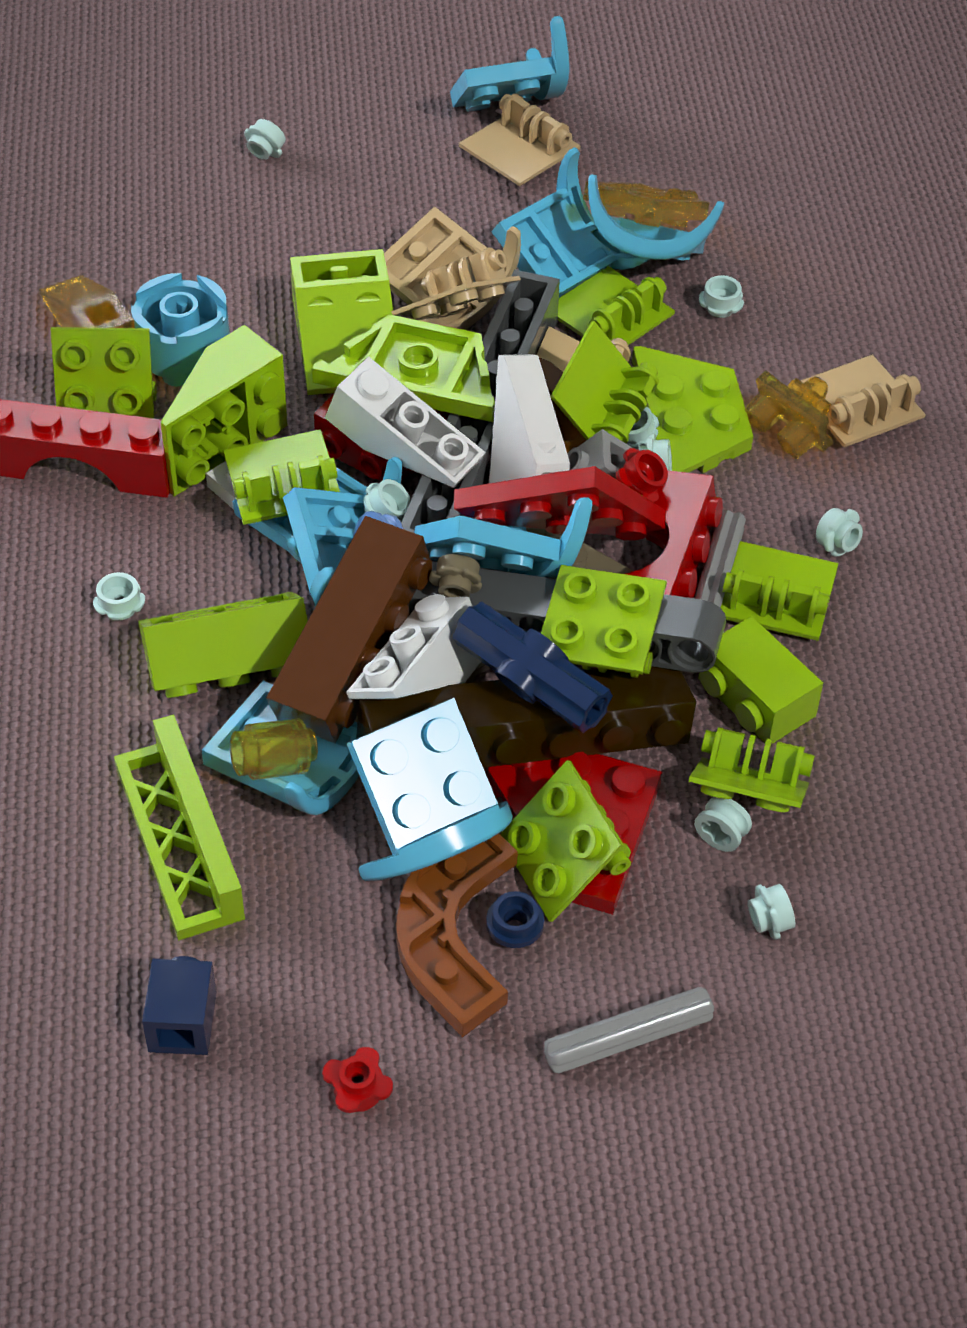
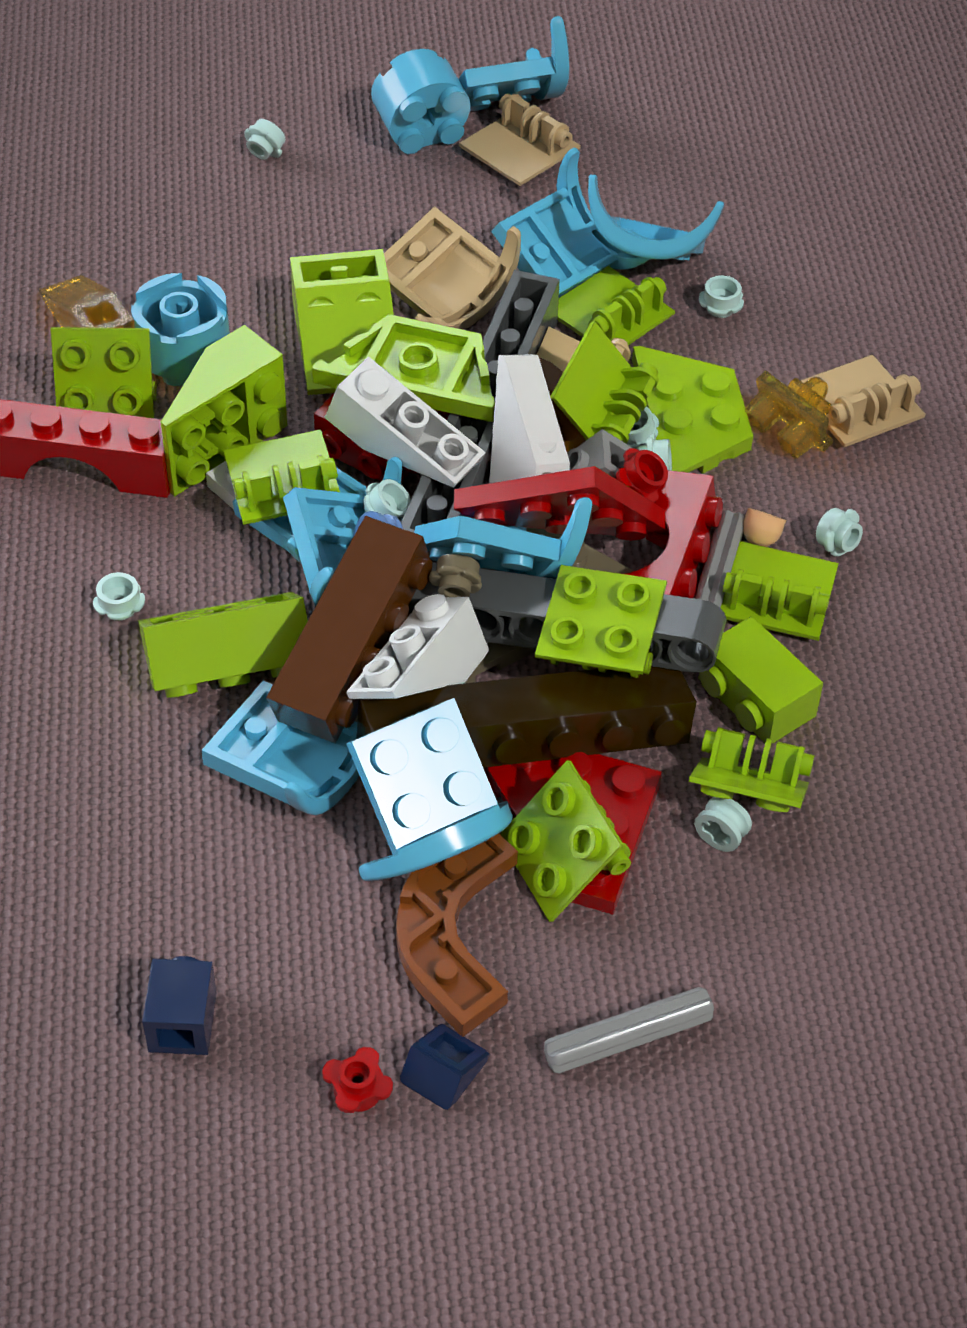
(199, 822): lime fence -> none
(273, 749): clear yellow brick -> none
(421, 101): none -> medium azure brick
(442, 1065): none -> dark blue slope
(461, 282): tan hinge -> none
(518, 907): dark blue plate -> none
(532, 666): dark blue piece -> none
(650, 203): clear yellow plate -> none
(762, 527): none -> light nougat hinge
(771, 910): light aqua plate -> none

